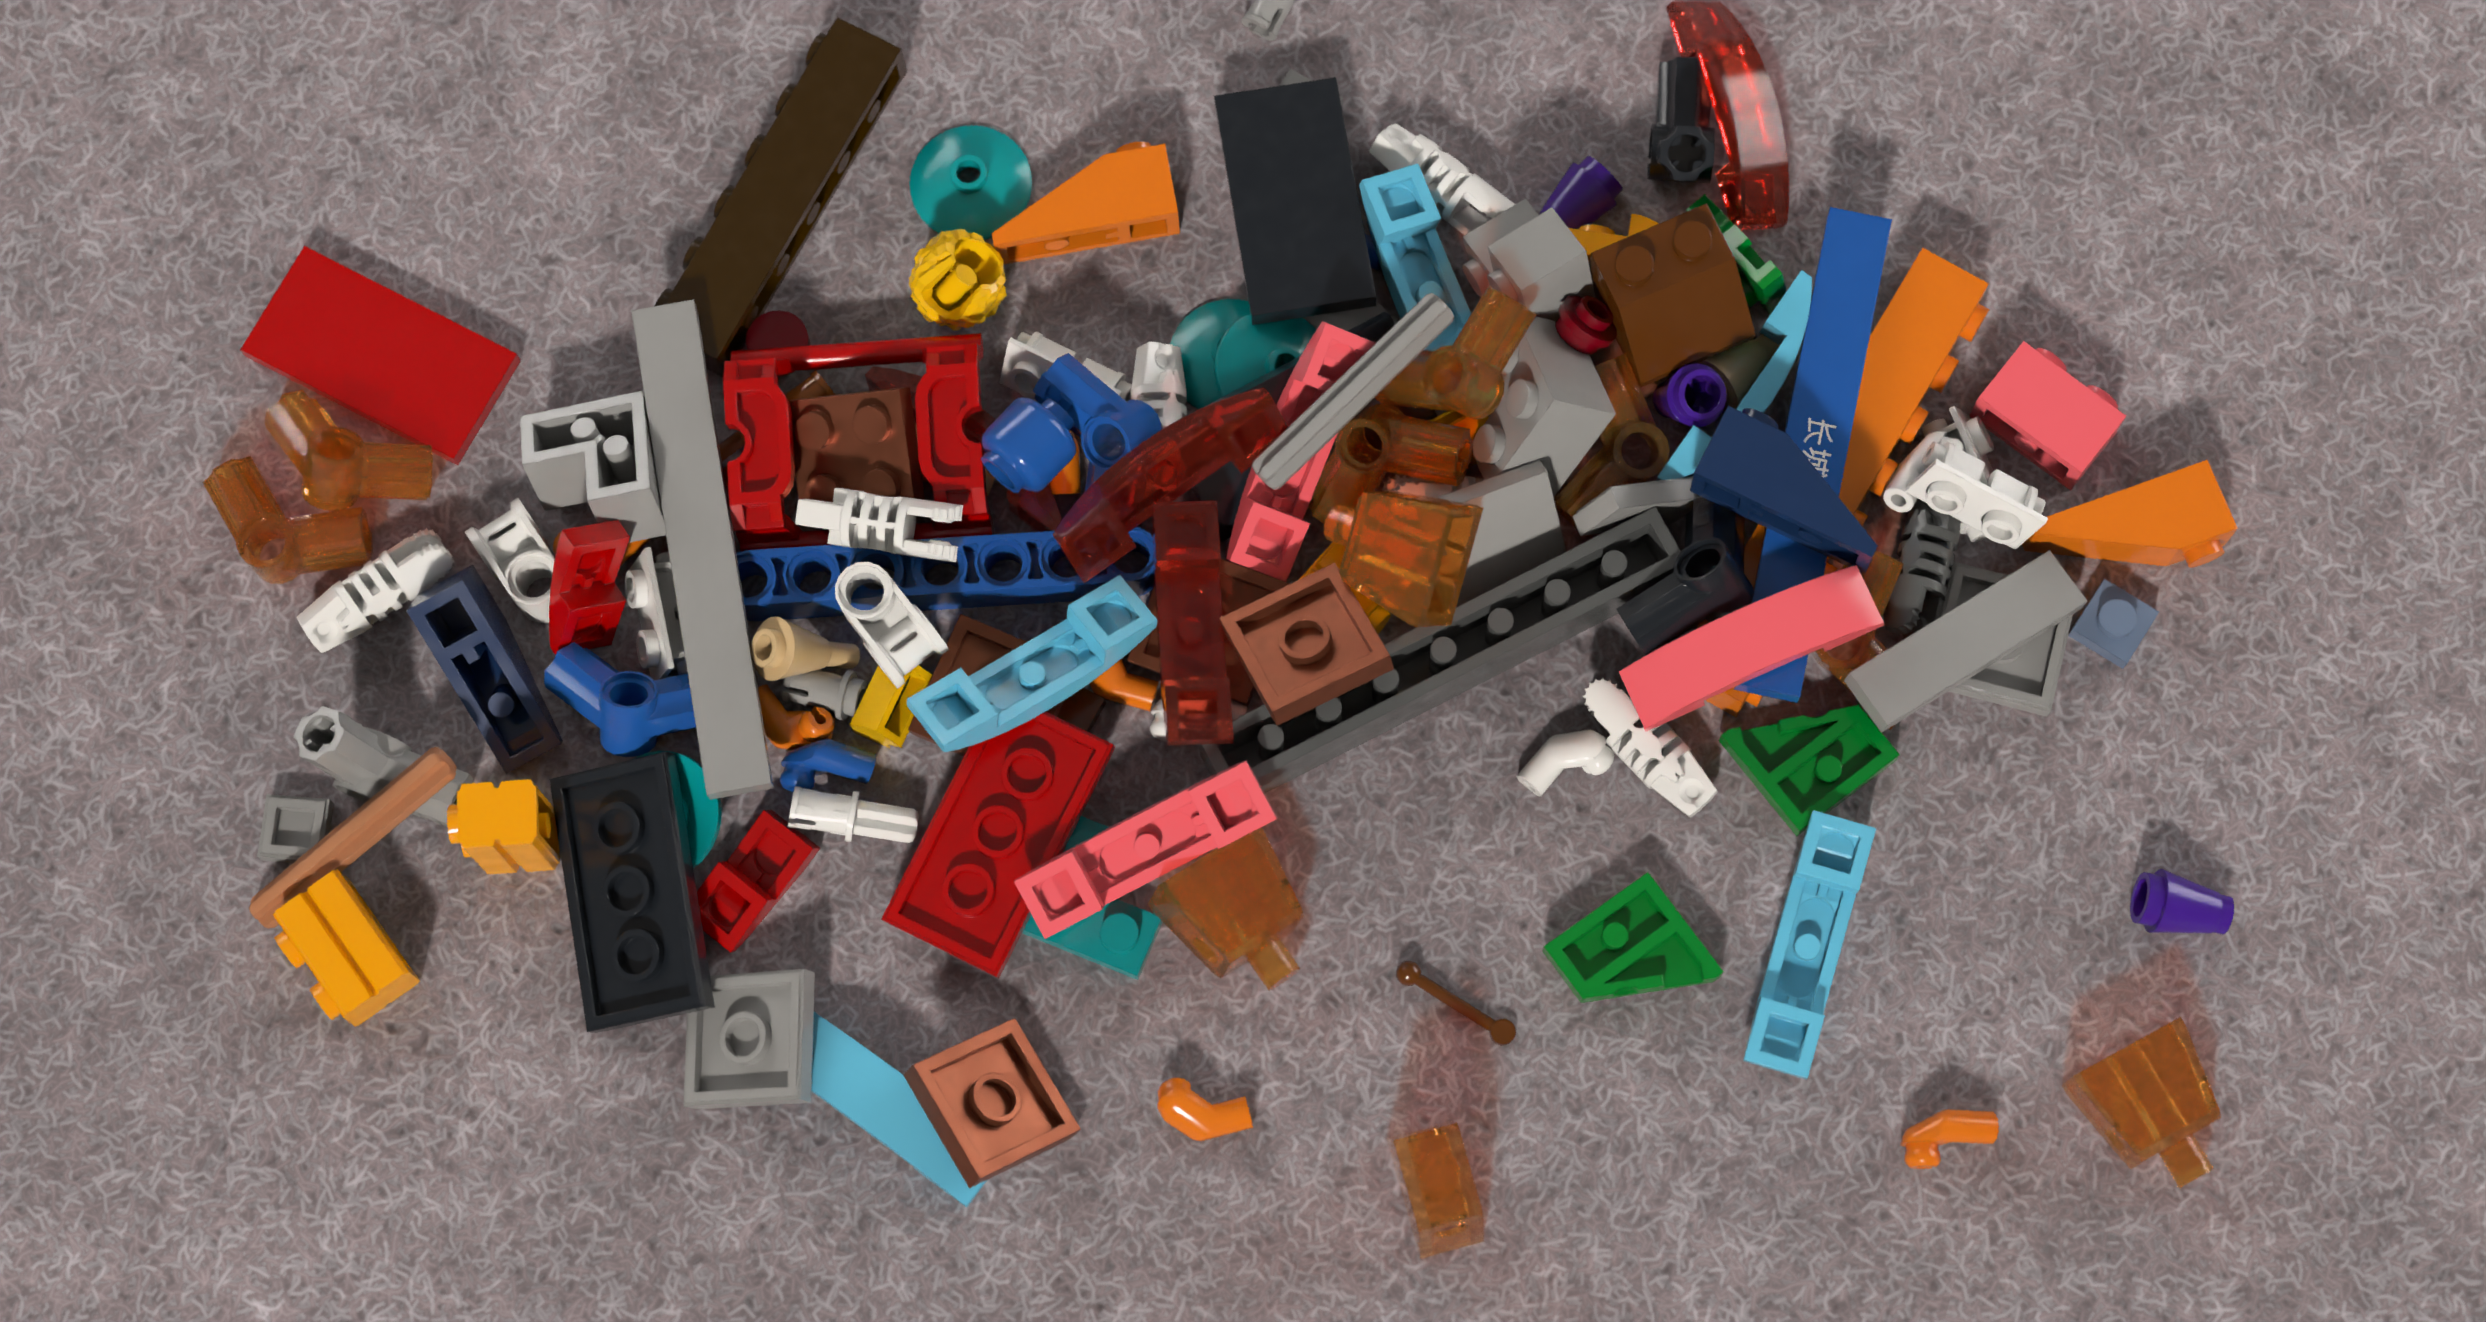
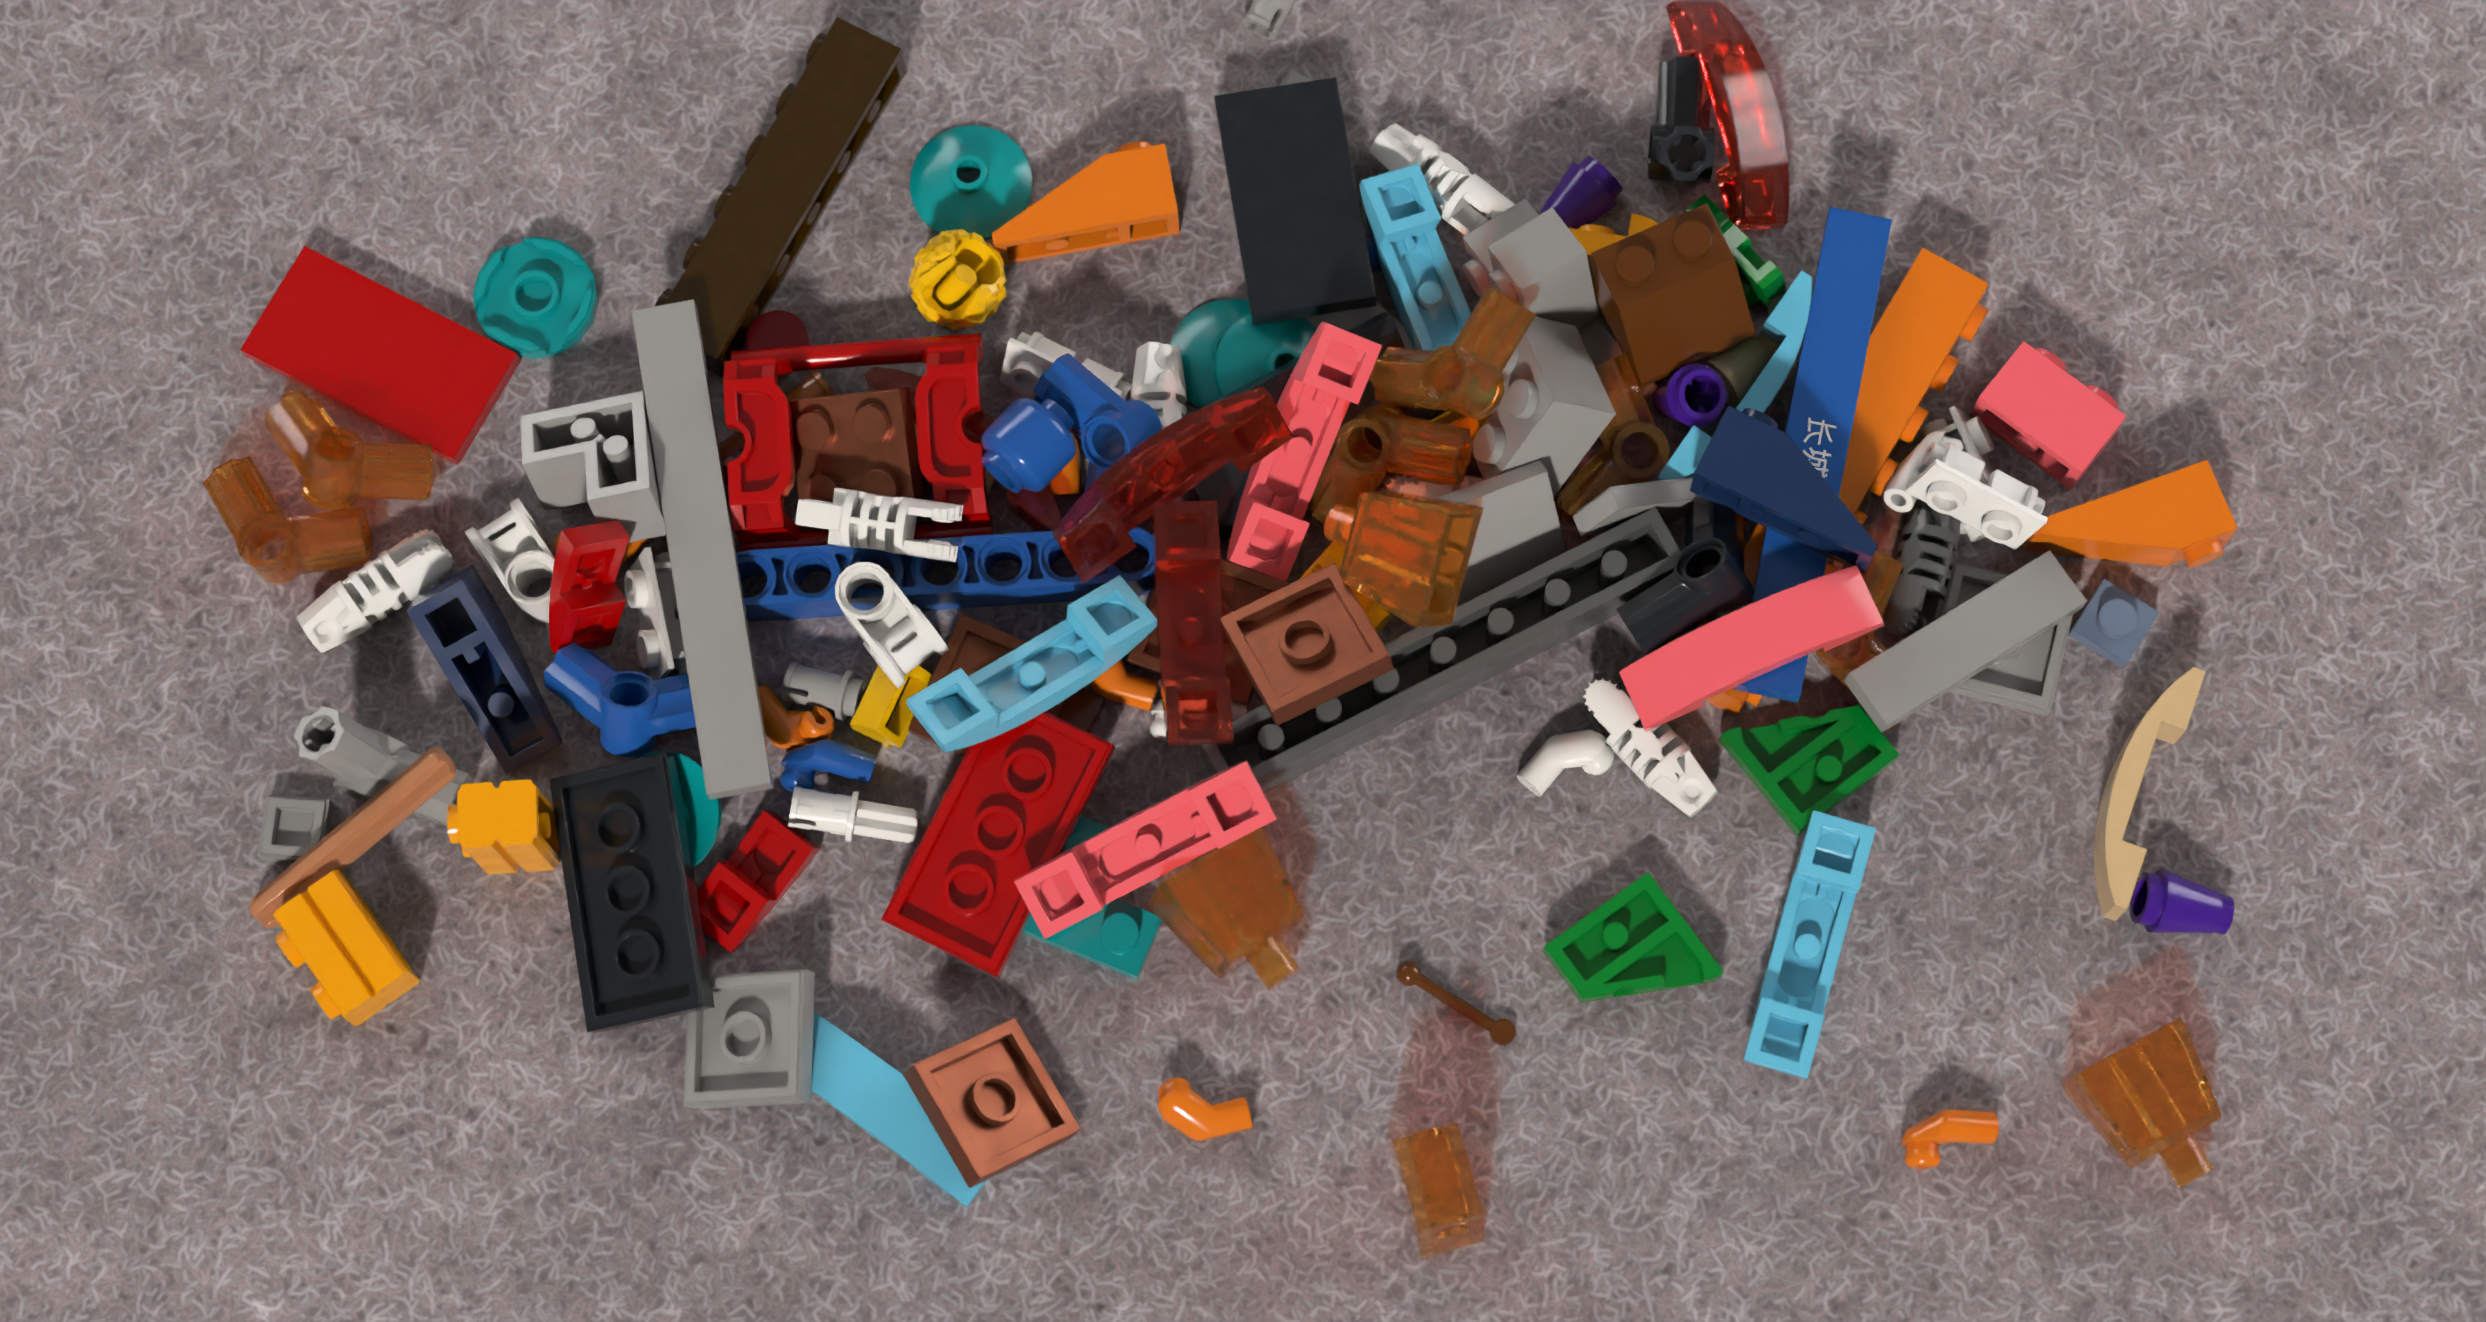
(543, 317): none -> teal tile
(789, 650): tan cone -> none
(1353, 391): light grey axle -> none
(1585, 324): dark red plate -> none
(2115, 860): none -> tan slope

